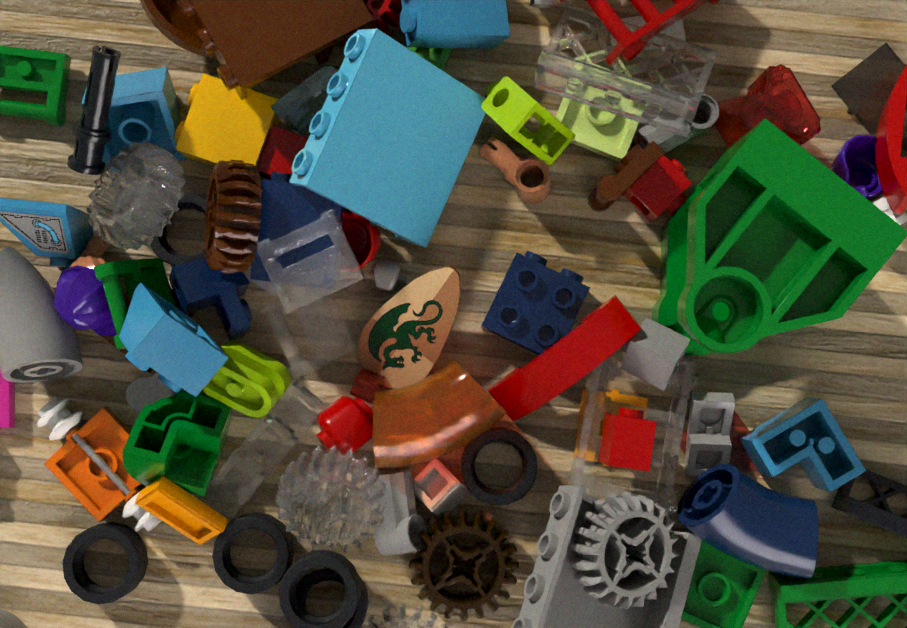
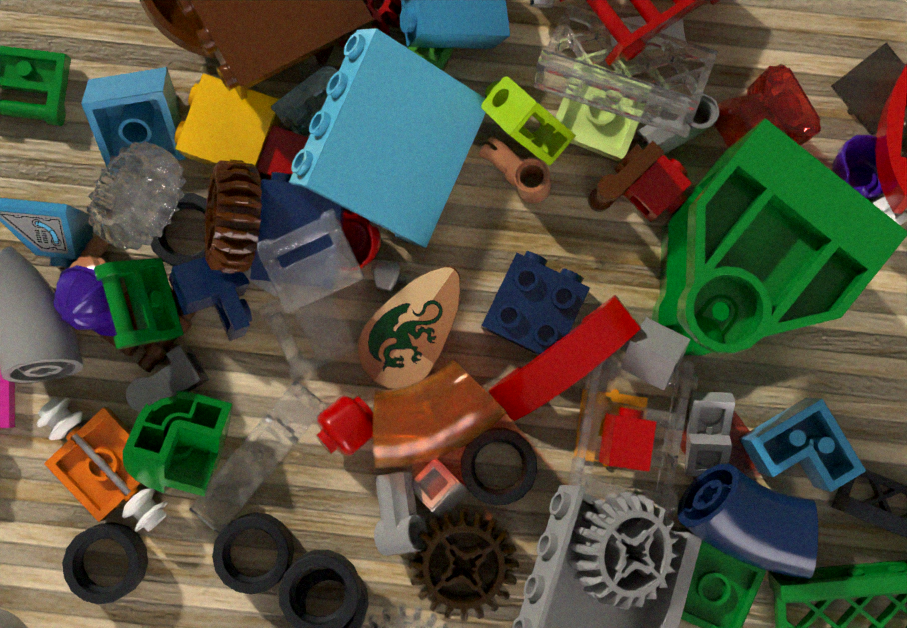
(92, 128): black pin -> none
(169, 343): dark azure slope -> none
(181, 510): light orange tile -> none
(248, 380): lime brick -> none
(310, 485): clear gear -> none
(368, 383): clear red piece -> none

